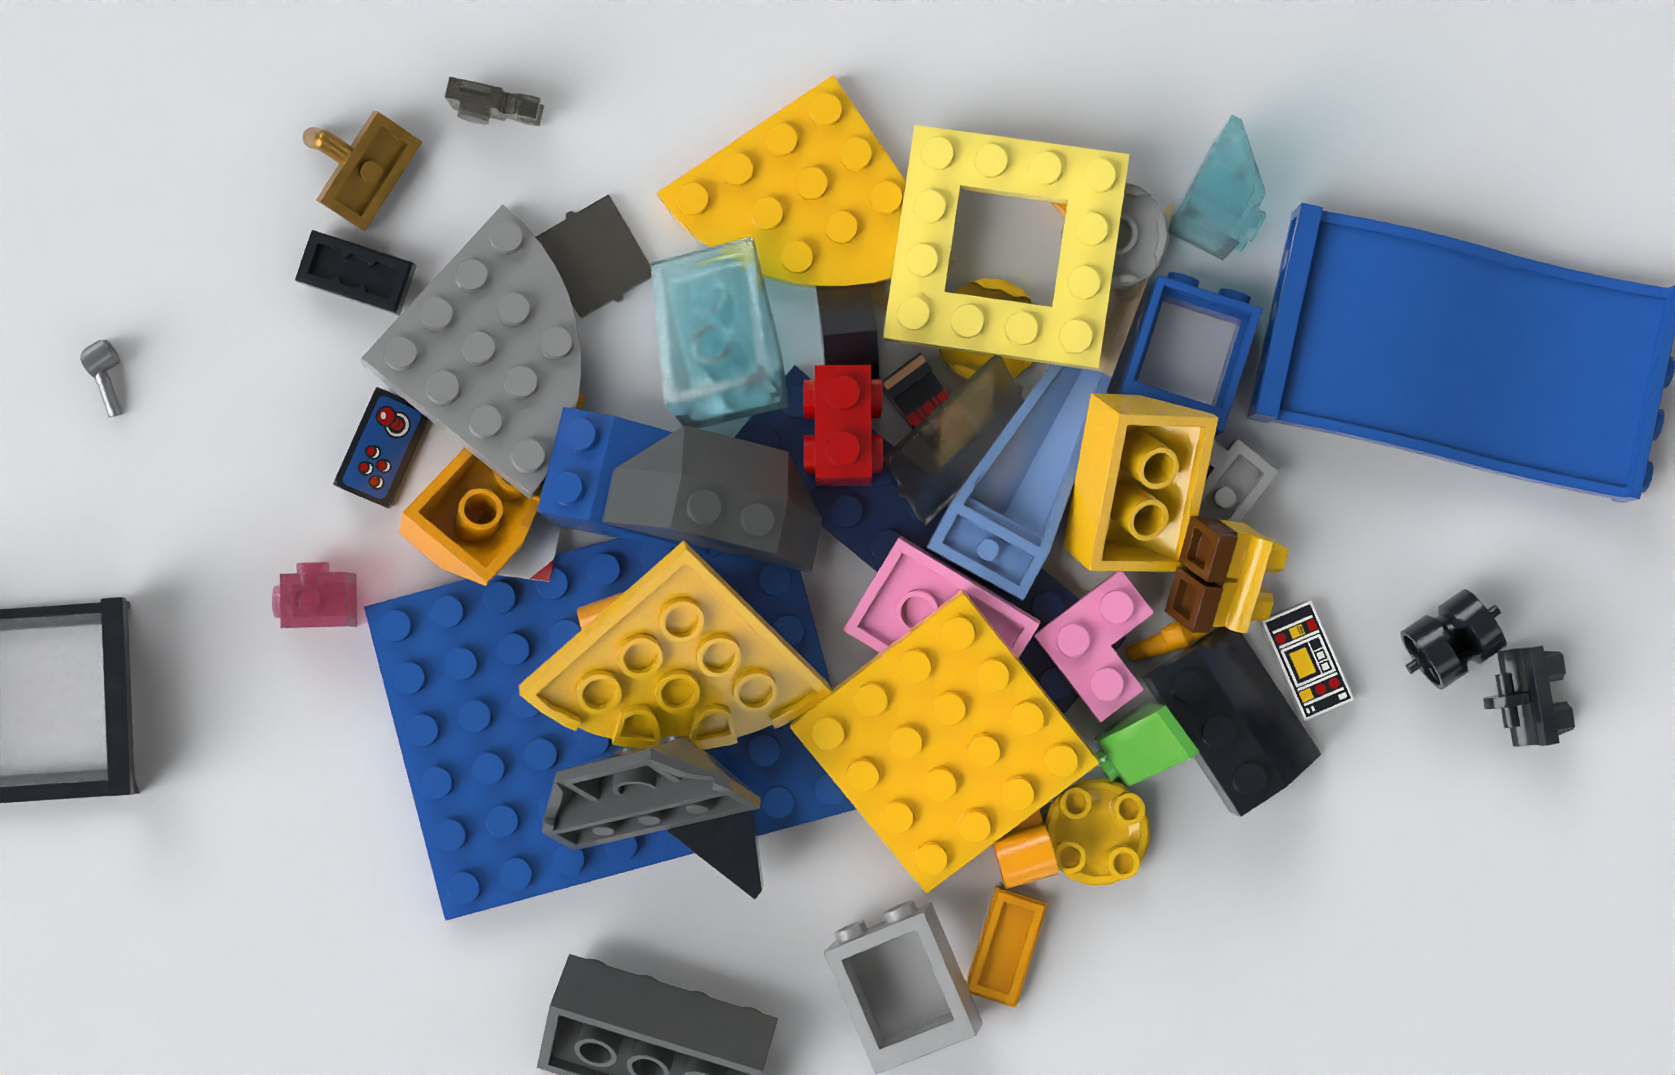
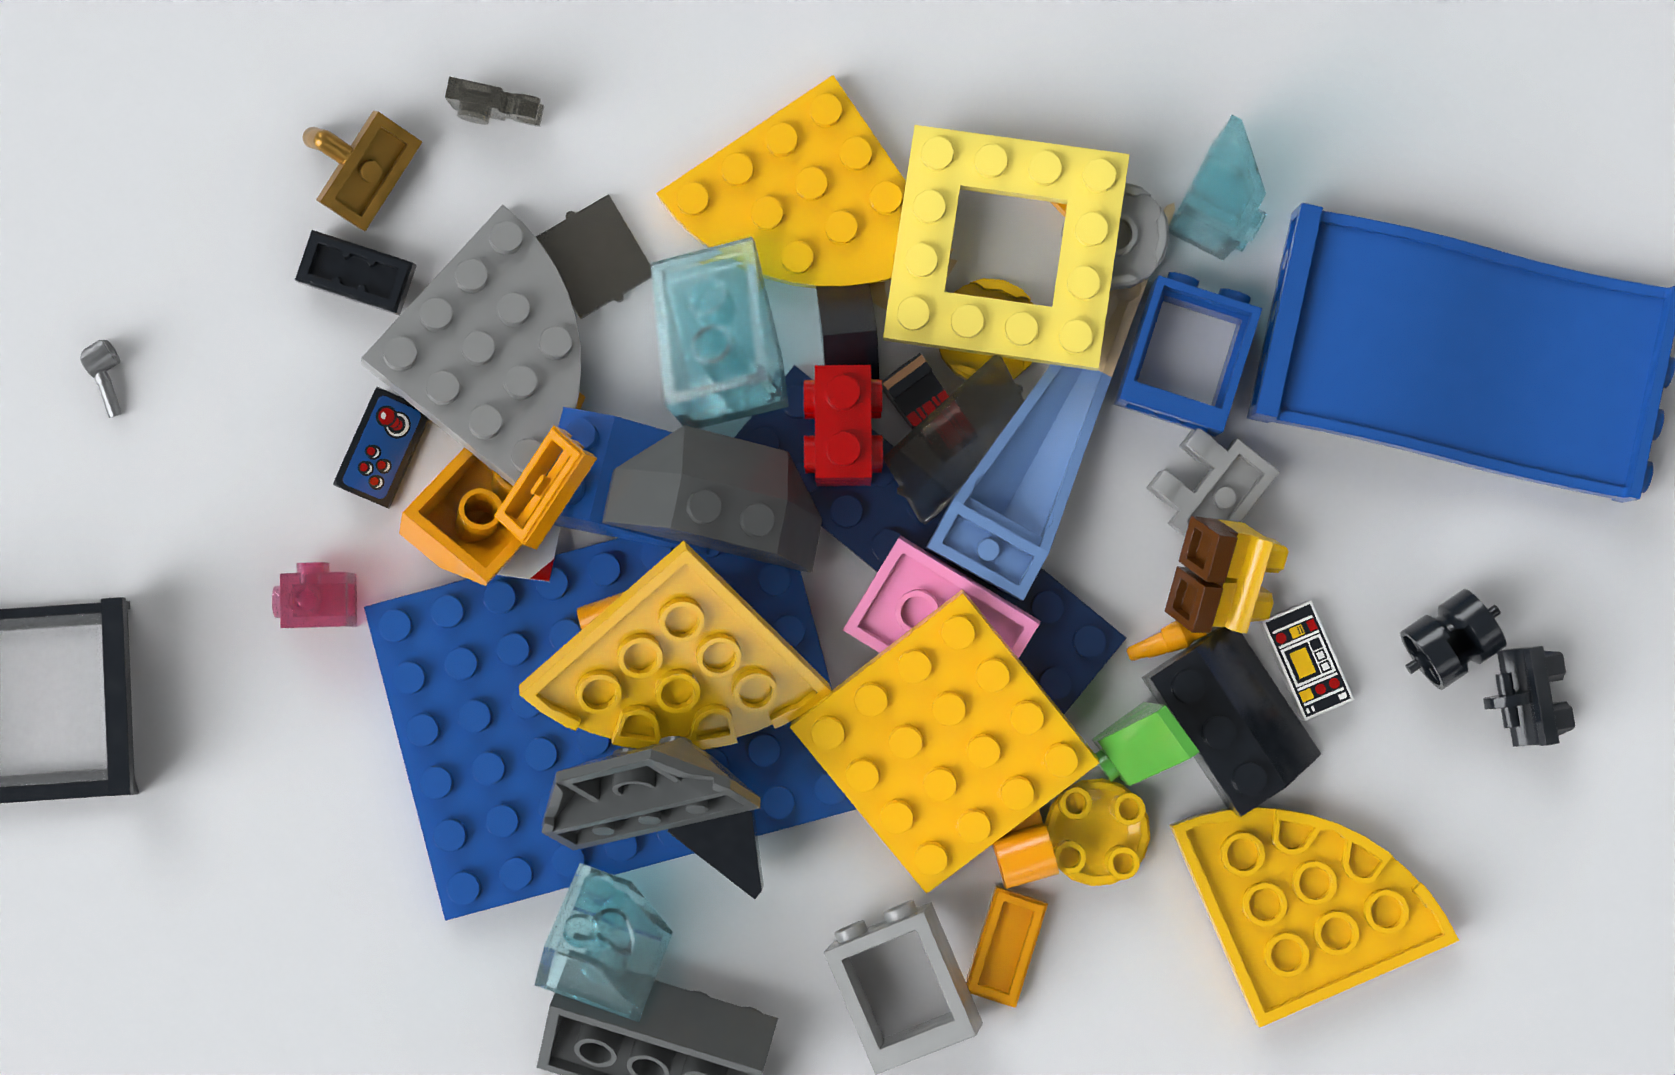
(549, 491): none -> light orange tile
(604, 945): none -> clear light blue slope
(1082, 642): bright pink plate -> none
(1137, 482): yellow slope -> none
(1305, 905): none -> yellow plate

